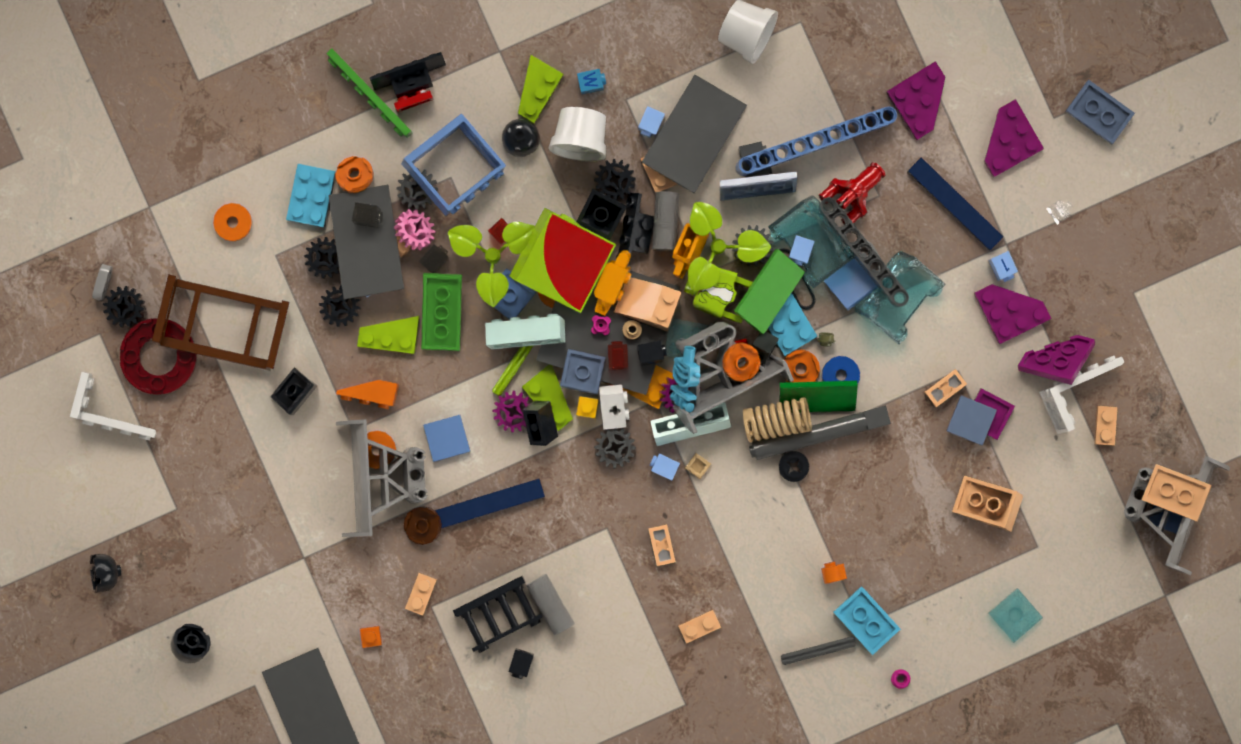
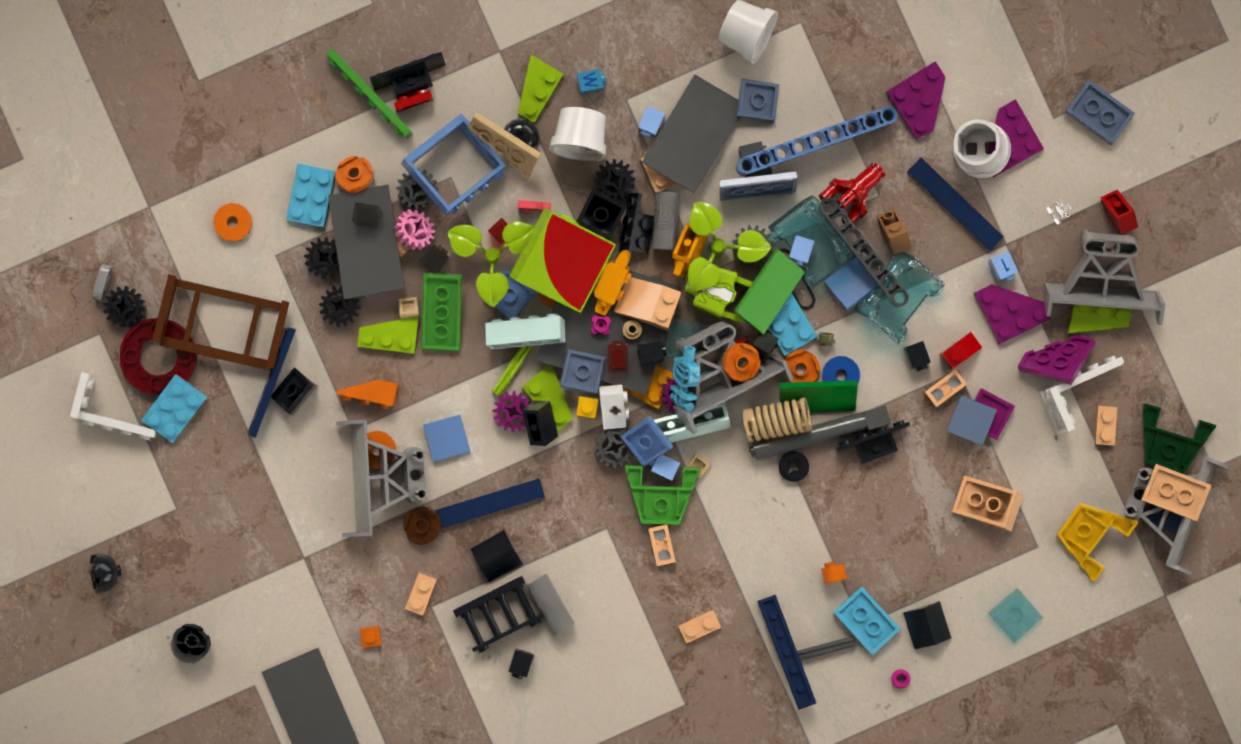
(174, 408): none -> medium azure plate
(271, 382): none -> dark blue tile
(409, 307): none -> tan tile
(496, 556): none -> black slope
(505, 144): none -> tan wing
(529, 206): none -> coral plate
(646, 441): none -> medium blue tile
(661, 503): none -> bright green wing
(757, 100): none -> sand blue tile
(787, 652): none -> dark blue tile
(875, 445): none -> black bracket
(894, 231): none -> medium nougat slope
(917, 356): none -> black brick
(927, 625): none -> black slope
(961, 350): none -> red slope
(981, 164): none -> white piece
(1084, 531): none -> yellow wing
(1093, 318): none -> lime wing
(1104, 296): none -> light grey piece
(1119, 212): none -> red slope
(1168, 448): none -> dark green wing

